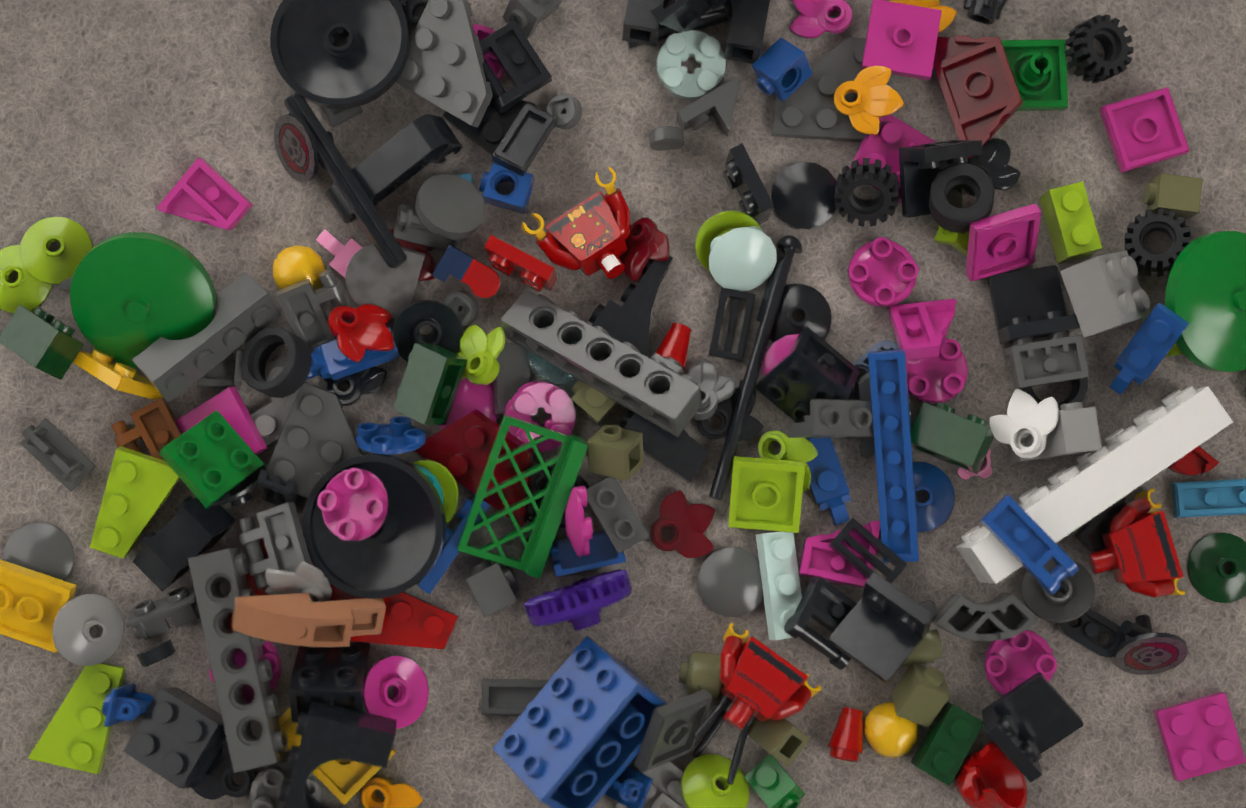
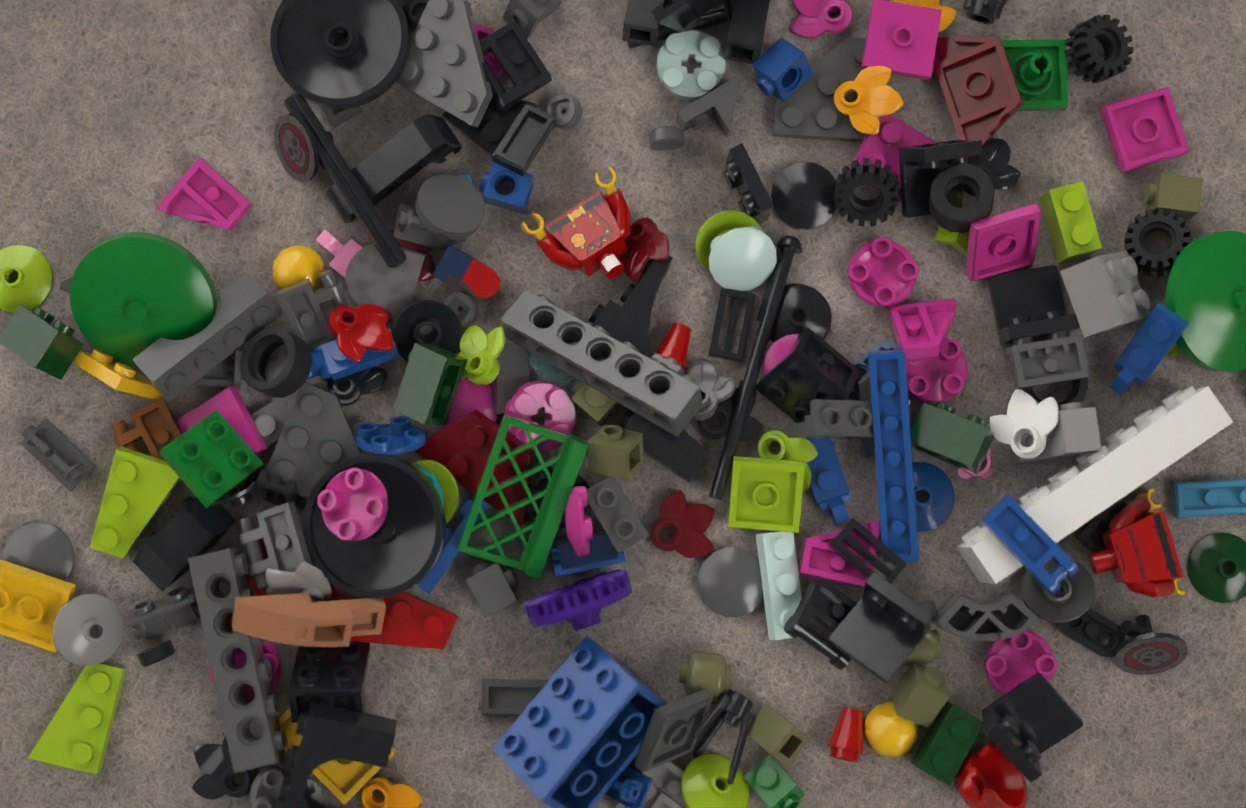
(58, 265): lime dish -> none
(125, 704): blue hinge -> none
(177, 737): black brick -> none
(409, 689): dark pink dish -> none
(509, 258): red plate -> none
(760, 681): red torso -> none
(1194, 463): red tile -> none
(1199, 736): dark pink plate -> none

